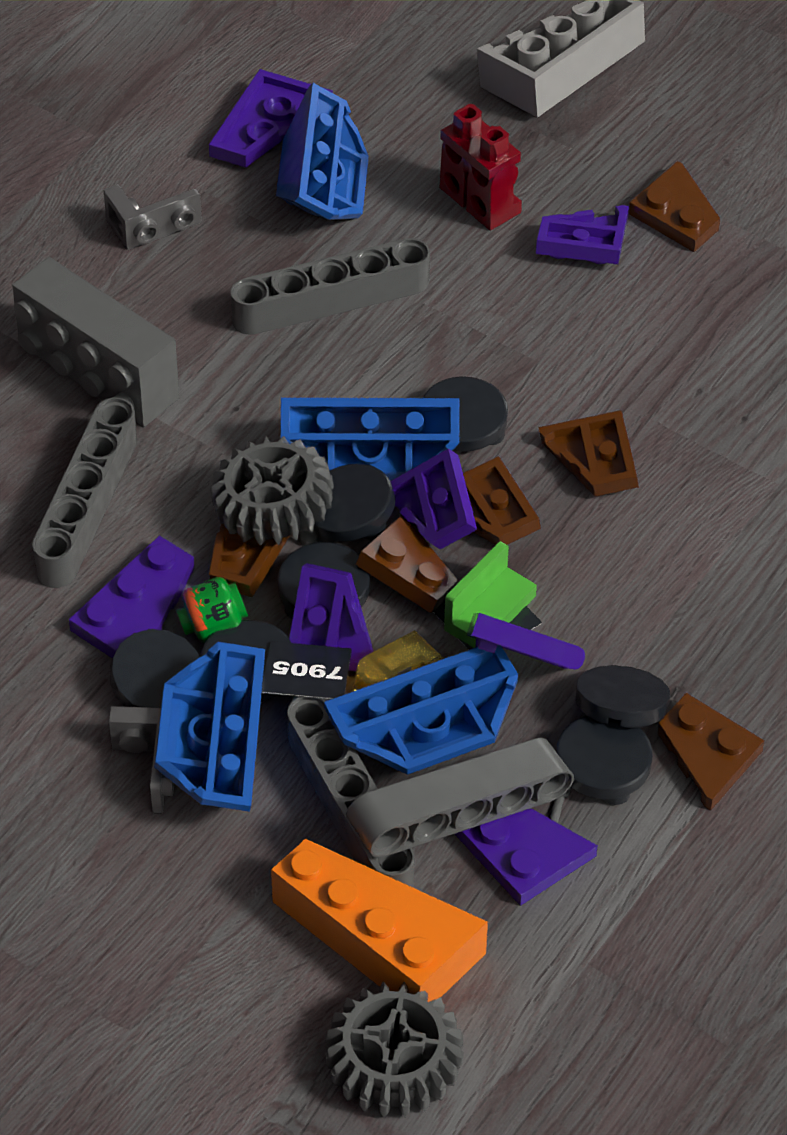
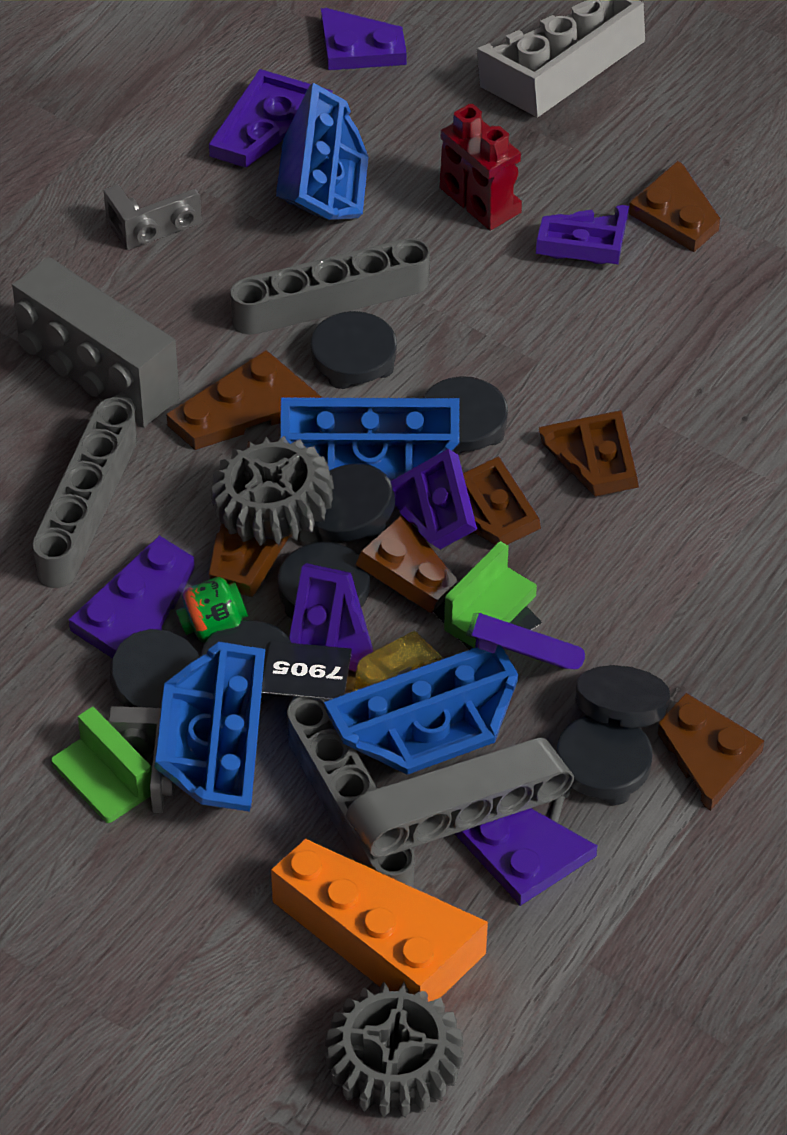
(104, 768): none -> bright green panel
(238, 402): none -> reddish brown wing
(353, 348): none -> black tile
(361, 41): none -> dark purple wing

